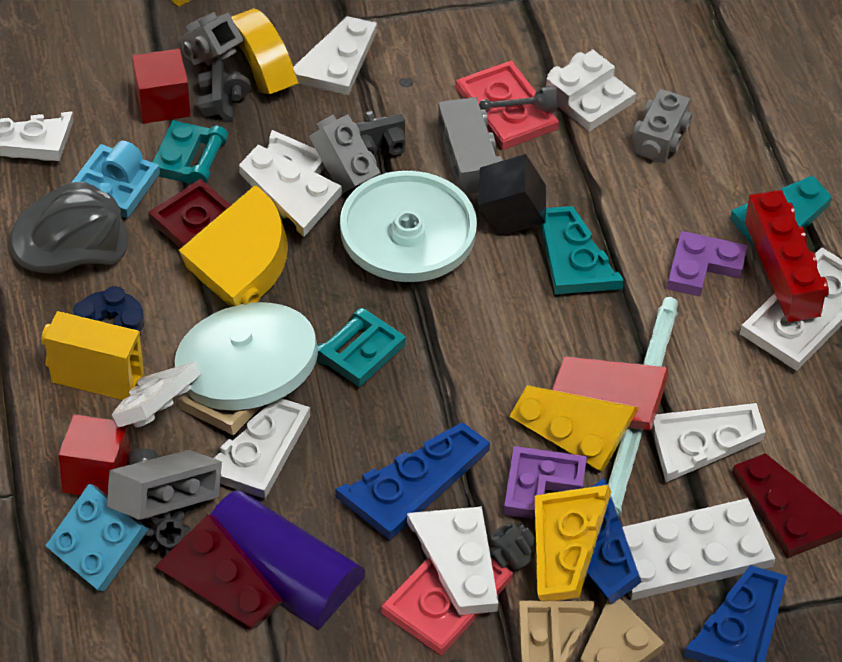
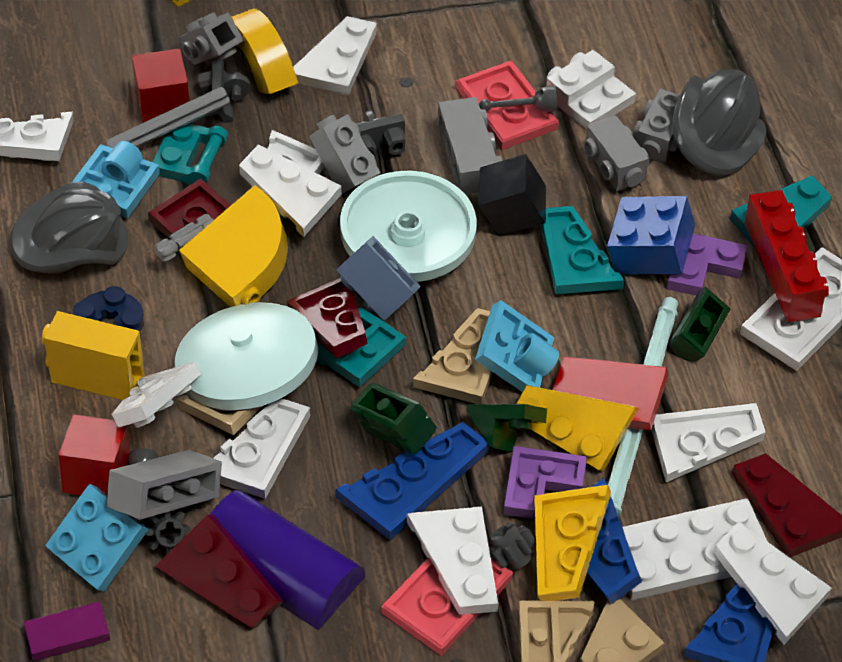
(66, 631): none -> magenta tile
(166, 248): none -> light grey axle
(173, 119): none -> light grey axle
(333, 317): none -> dark red wing
(377, 279): none -> sand blue brick
(393, 417): none -> dark green brick
(454, 368): none -> tan wing
(500, 421): none -> dark green slope
(516, 348): none -> medium azure plate
(616, 153): none -> light grey brick
(651, 235): none -> blue brick
(699, 326): none -> dark green brick
(719, 121): none -> dark grey piece
(775, 582): none -> white wing

